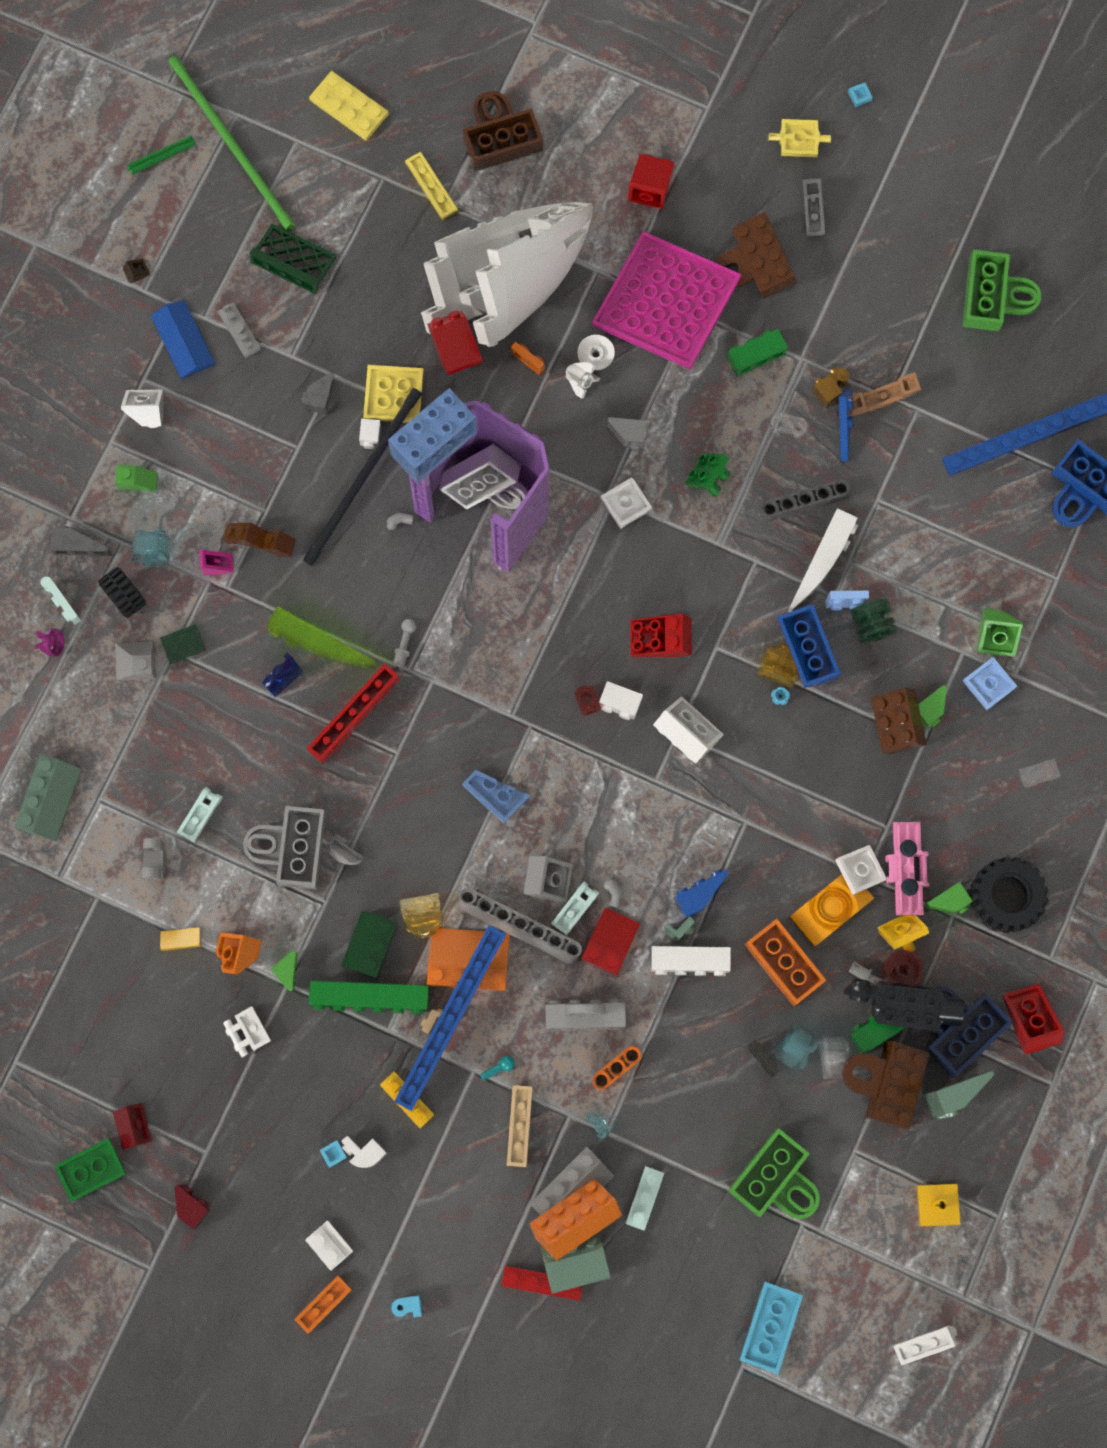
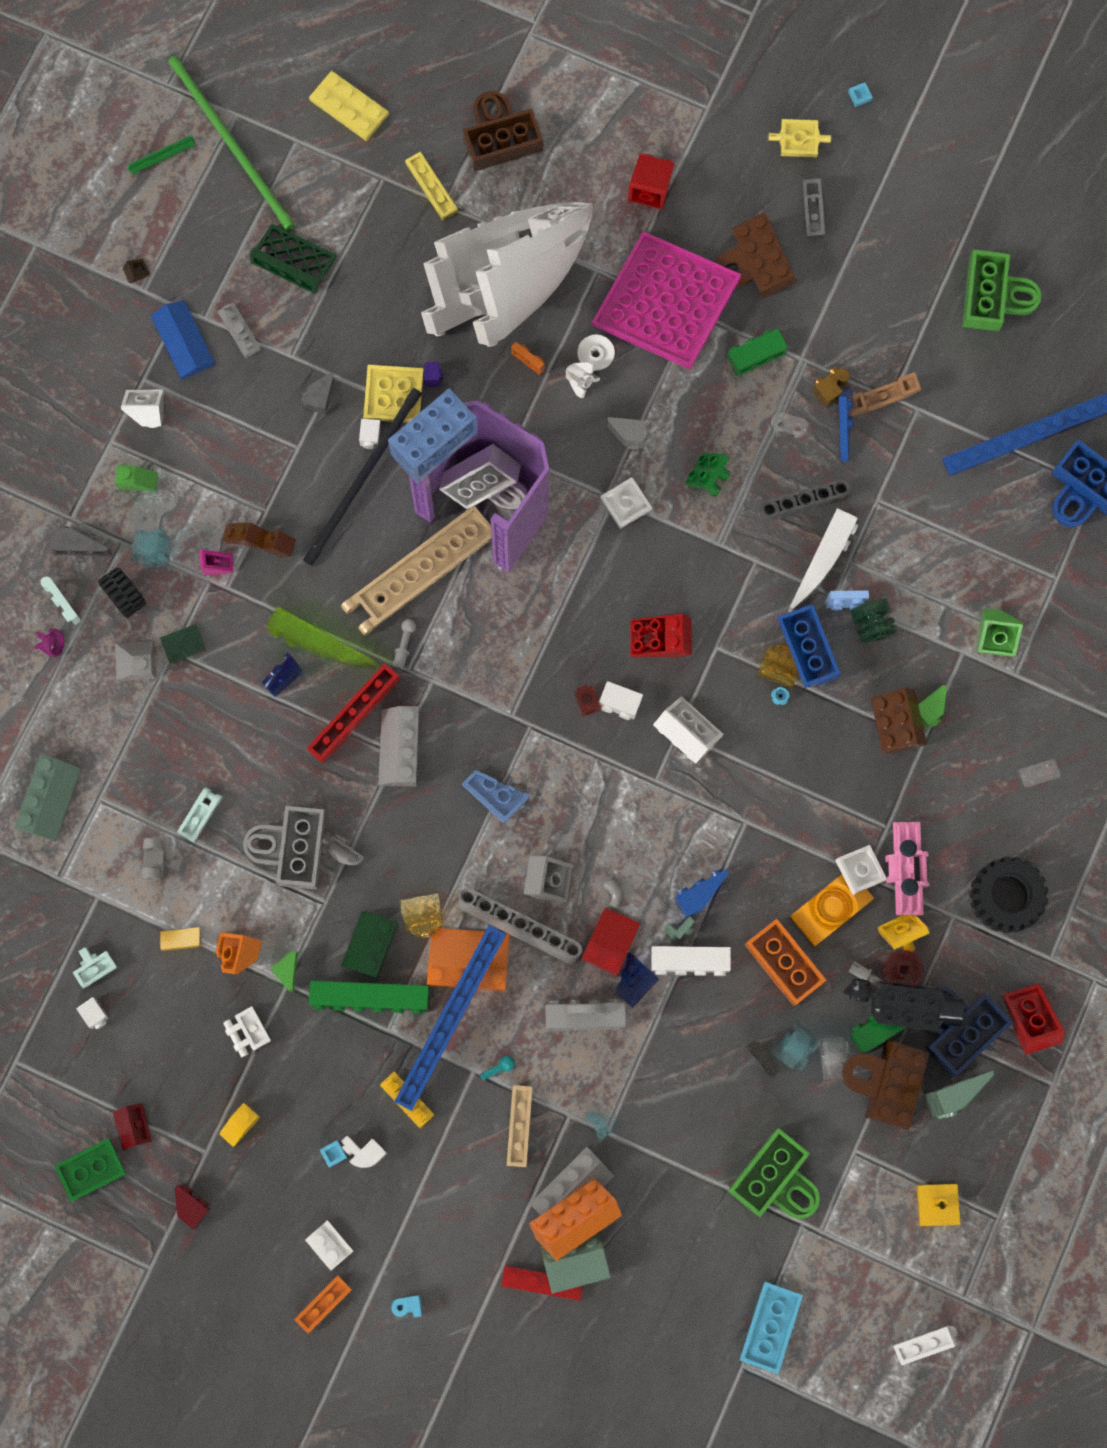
(93, 967): none -> light aqua hinge
(93, 1013): none -> white brick
(239, 1124): none -> yellow slope
(397, 518): light grey arm -> none
(399, 746): none -> light grey slope
(421, 568): none -> tan hinge
(429, 1022): tan bracket -> none
(433, 374): none -> dark purple plate
(454, 342): red slope -> none
(574, 909): light aqua plate -> none
(623, 1061): orange beam -> none
(635, 981): none -> clear blue slope
(644, 1198): light aqua plate -> none
(951, 901): bright green slope -> none
(989, 683): light blue plate -> none

